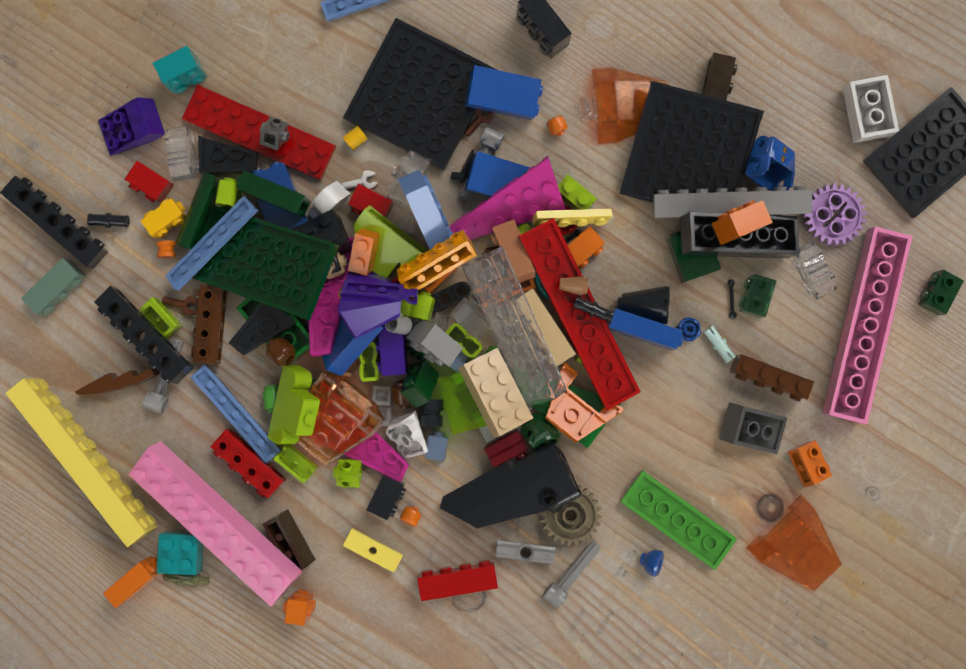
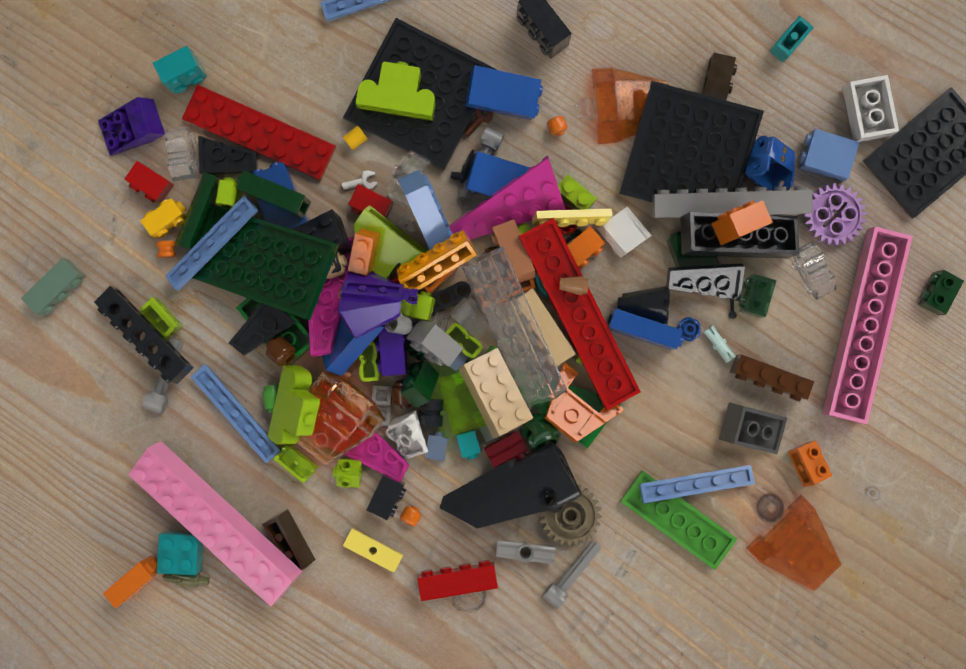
(15, 193): black brick -> none
(82, 460): light yellow brick -> none
(108, 220): black pin -> none
(112, 382): reddish brown slope -> none
(184, 304): copper bar -> none
(210, 324): reddish brown brick -> none
(248, 463): red brick -> none
(274, 133): flat silver brick -> none
(299, 607): orange brick -> none
(330, 198): white brick -> none
(397, 93): none -> lime brick
(468, 444): none -> teal brick
(593, 309): black pin -> none
(624, 232): none -> white slope
(652, 562): blue brick -> none
(696, 484): none -> medium blue plate
(717, 280): none -> wing
(791, 39): none -> teal brick
(828, 155): none -> medium blue brick

